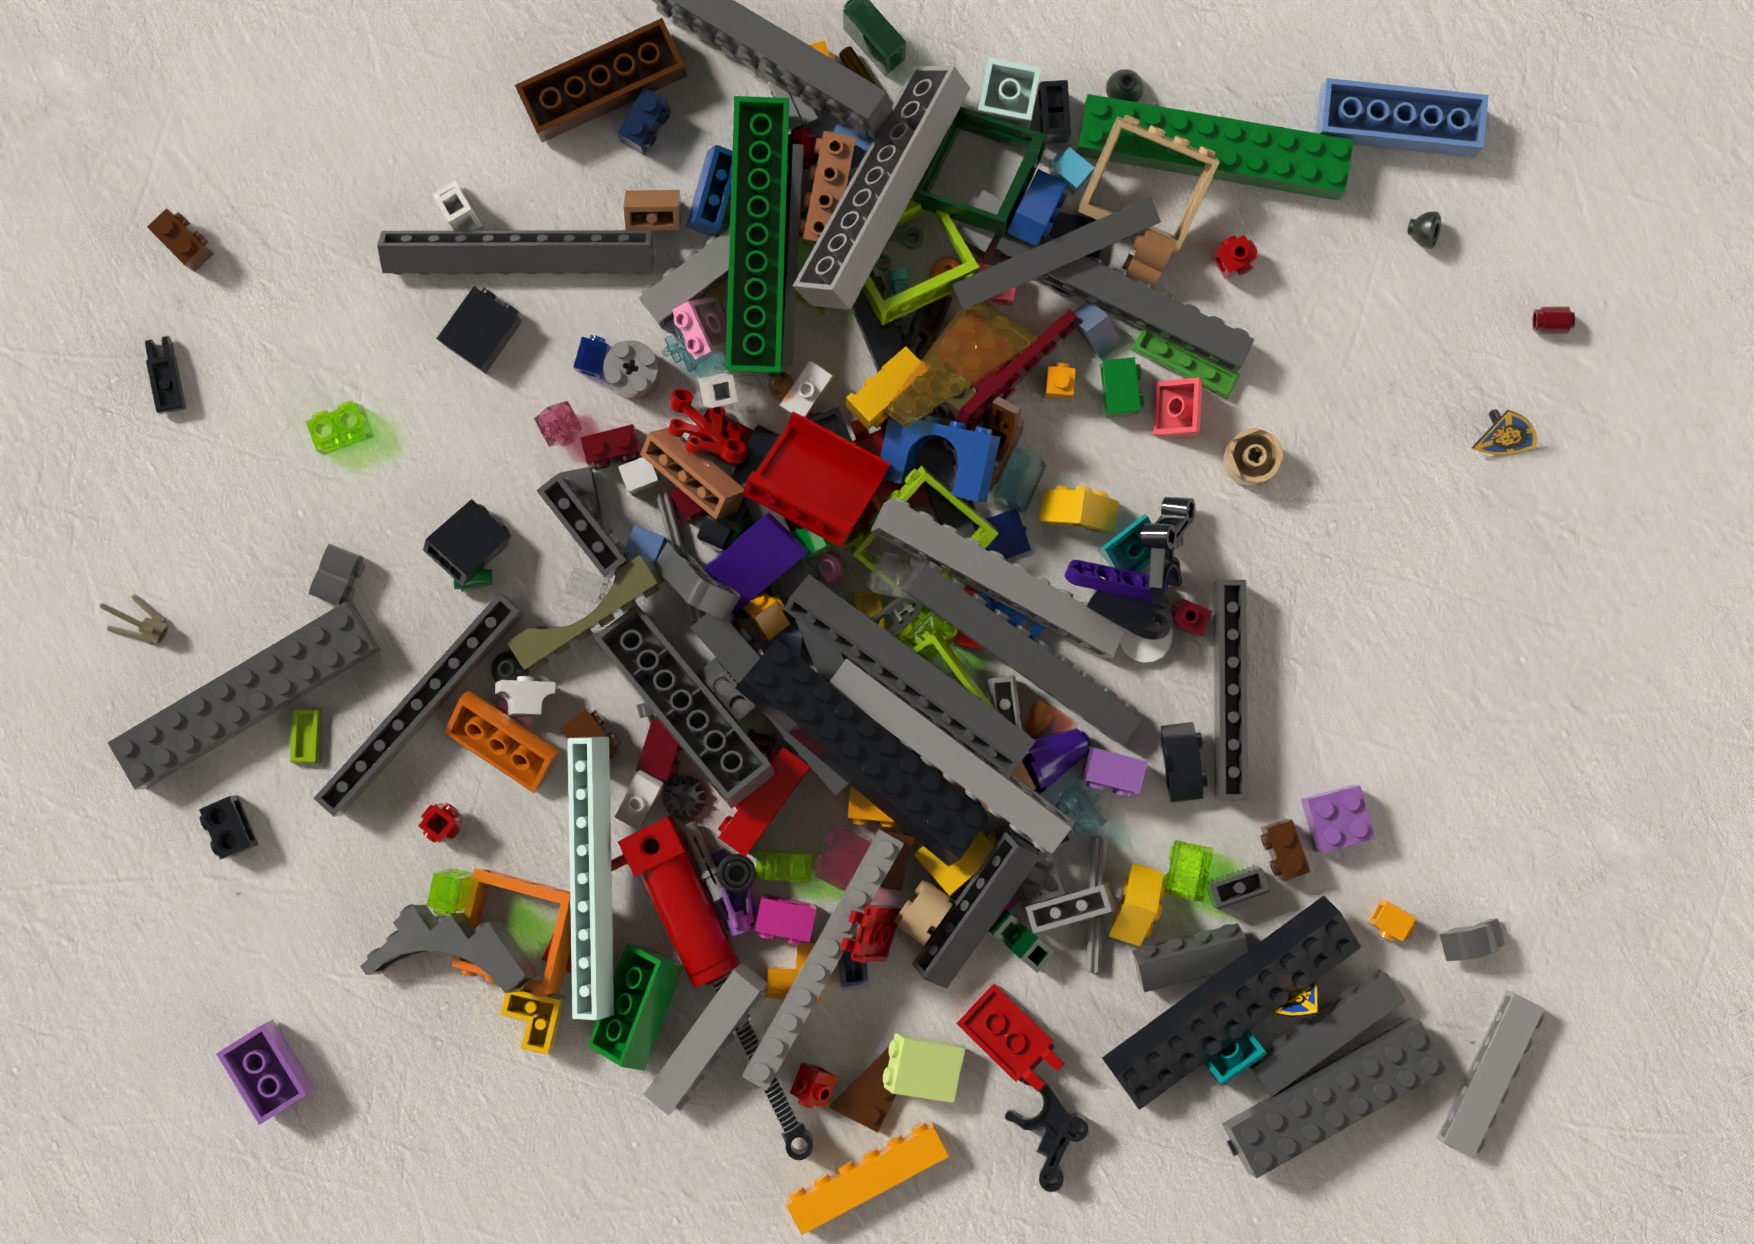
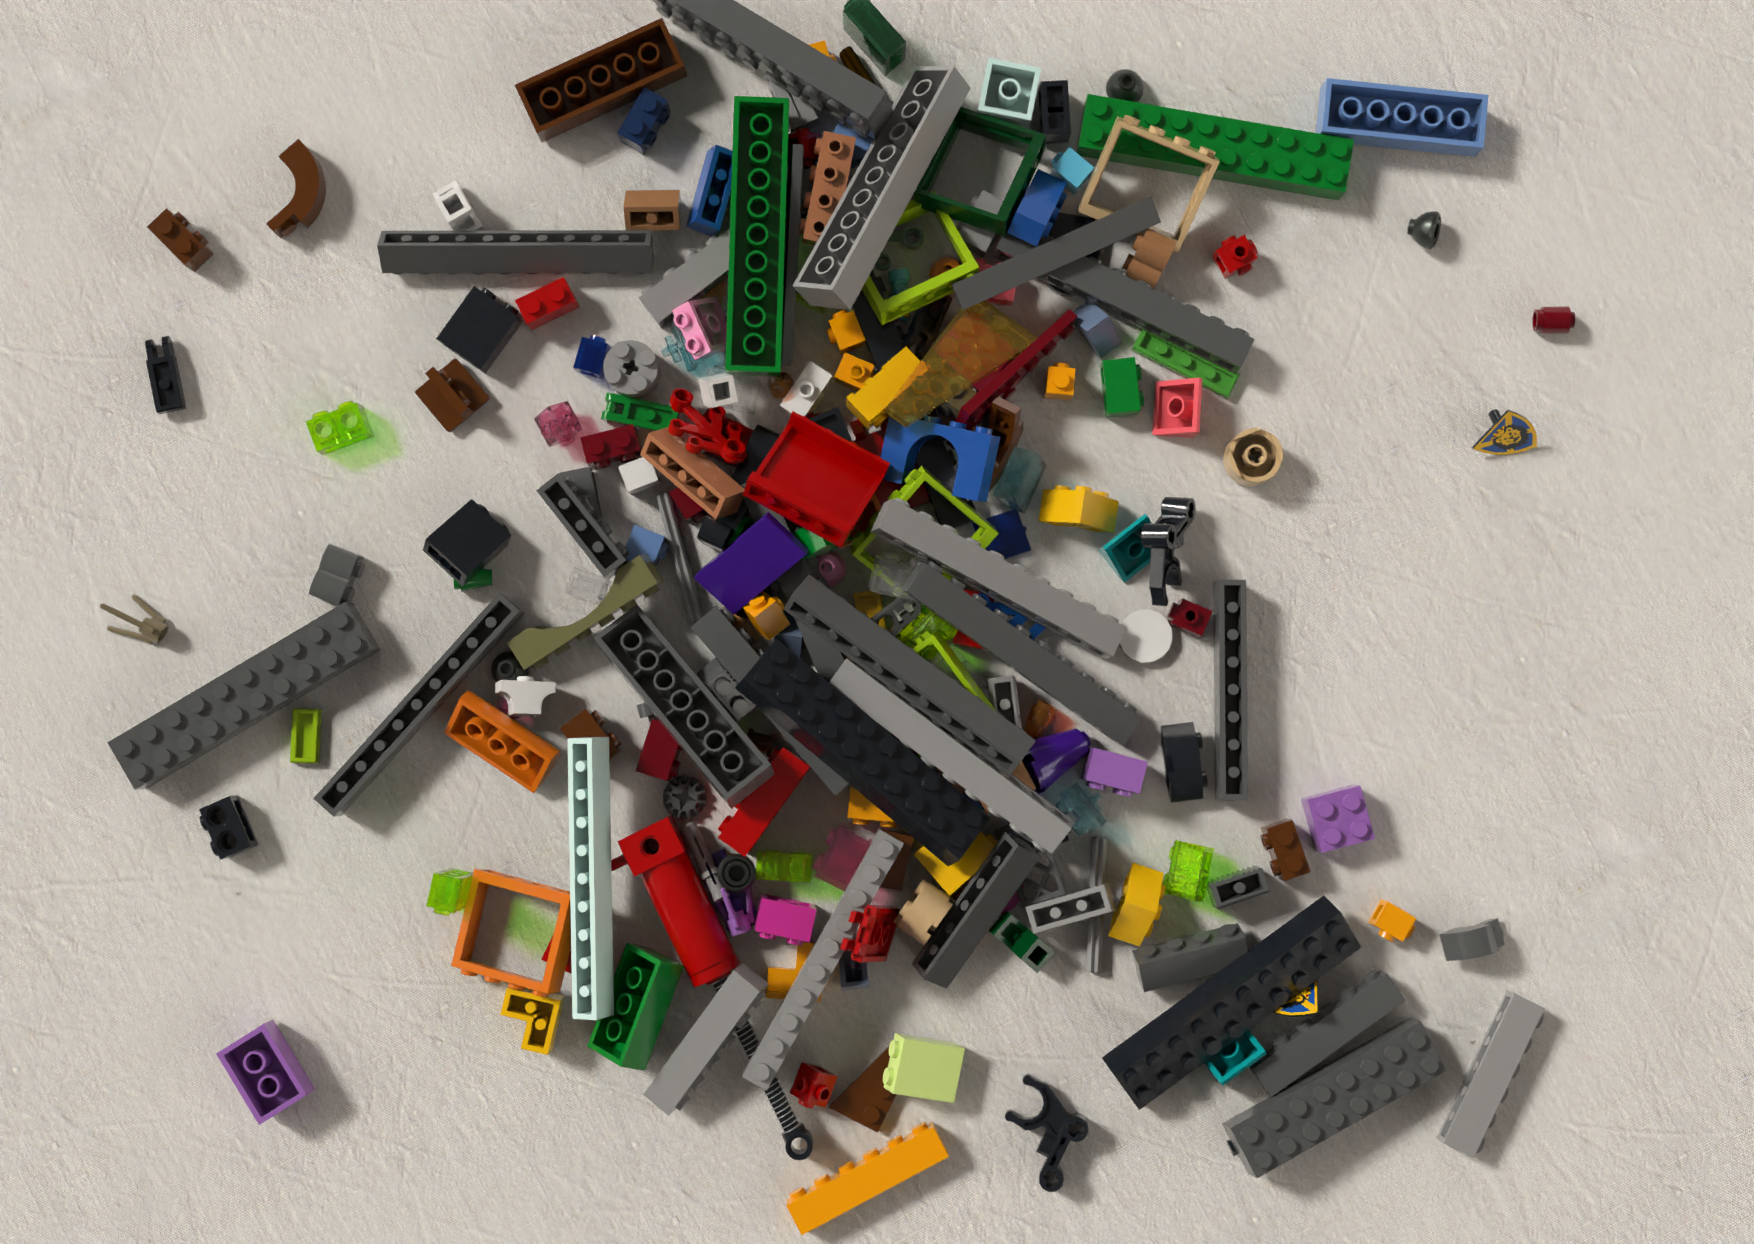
(309, 190): none -> reddish brown arch
(431, 822): red brick -> none
(451, 394): none -> reddish brown bracket
(486, 946): dark grey arch -> none
(547, 303): none -> red brick
(638, 412): none -> green plate
(639, 800): white brick -> none
(695, 583): dark grey beam -> none
(845, 332): none -> light orange brick
(853, 372): none -> light orange brick
(1009, 1037): red tile -> none
(1088, 575): dark purple beam -> none
(1133, 614): black tile -> none

